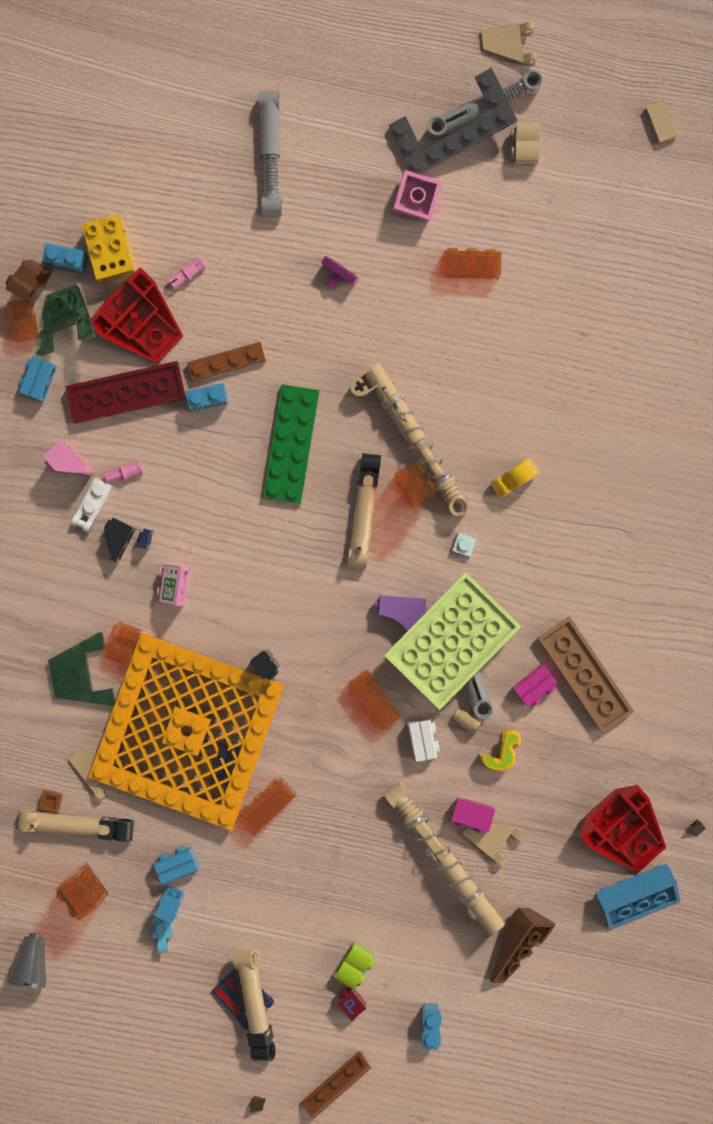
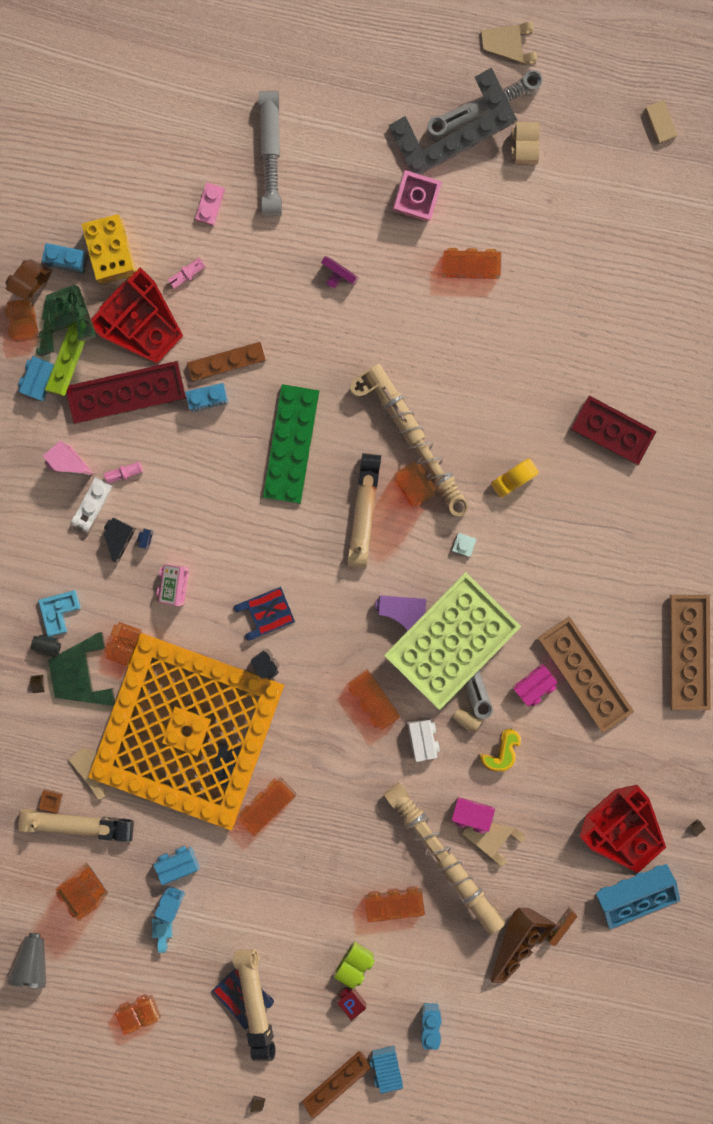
(37, 684): none -> dark brown piece
(45, 645): none -> pearl dark grey brick
(53, 609): none -> medium azure tile
(65, 363): none -> lime plate
(137, 1014): none -> clear orange brick
(210, 204): none -> bright pink plate
(268, 612): none -> flag
(387, 1069): none -> dark azure brick
(394, 904): none -> clear orange brick
(562, 926): none -> dark orange tile
(613, 430): none -> dark red plate
(690, 652): none -> medium nougat plate

